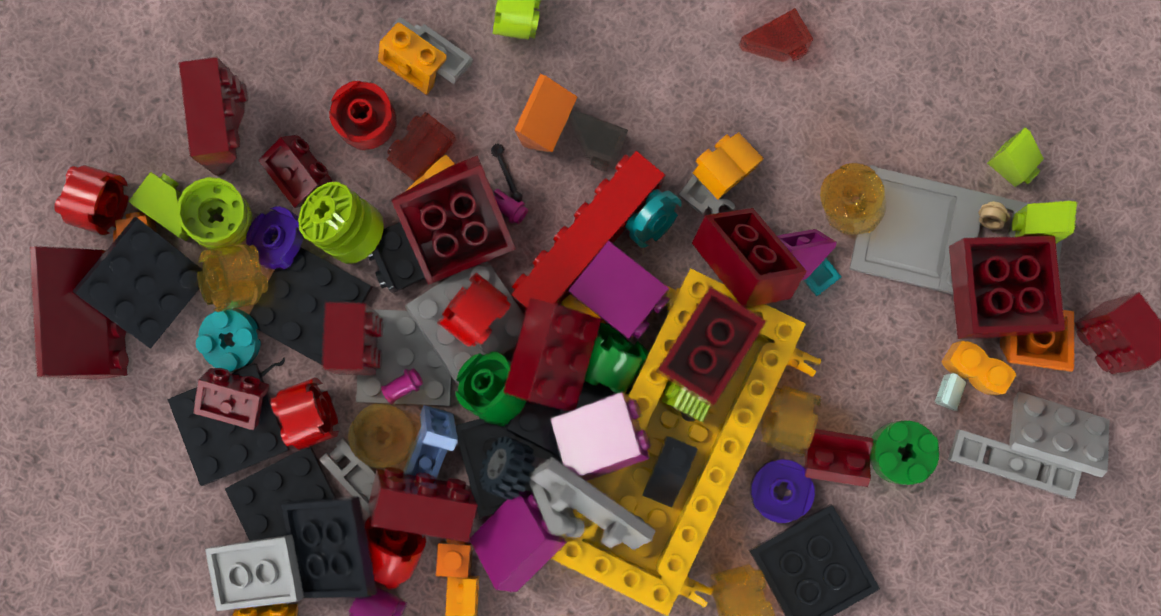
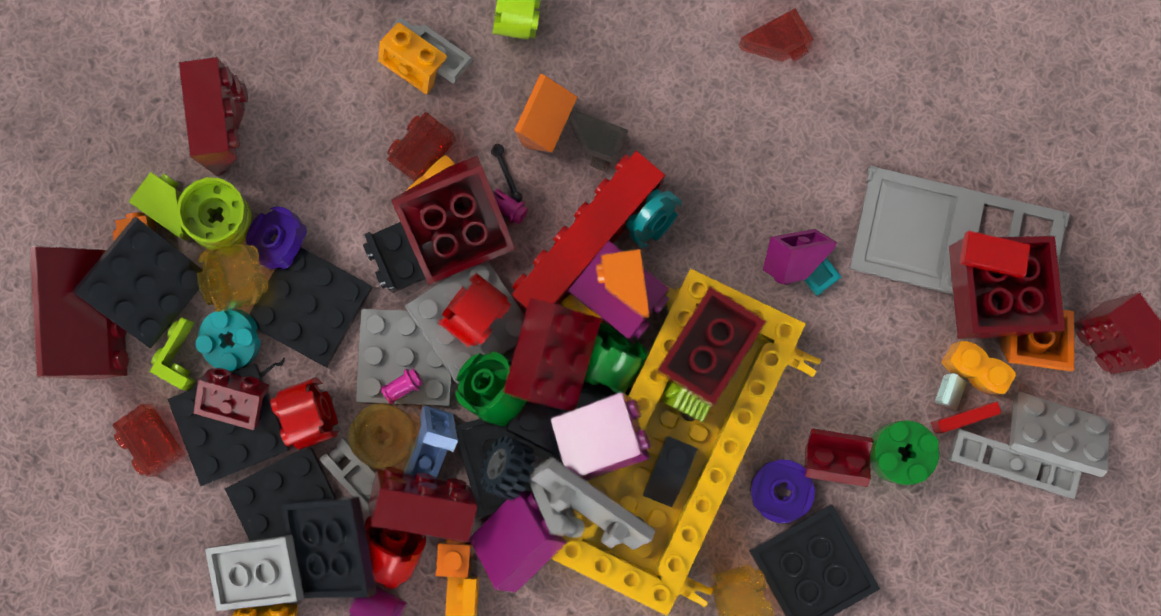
(92, 199): red brick -> none
(147, 440): none -> clear red brick
(162, 359): none -> lime bracket
(294, 168): dark red bracket -> none
(341, 223): lime wheel -> none
(350, 102): red brick -> none
(352, 339): dark red brick -> none
(625, 279): none -> orange slope
(701, 198): light grey plate -> none
(727, 164): light orange brick -> none
(748, 257): dark red brick -> none
(791, 421): clear yellow brick -> none
(841, 187): clear yellow brick -> none
(966, 417): none -> red tile
(993, 215): tan plate -> none
(995, 254): none -> red tile
(1018, 158): lime slope -> none
(1046, 220): lime slope -> none

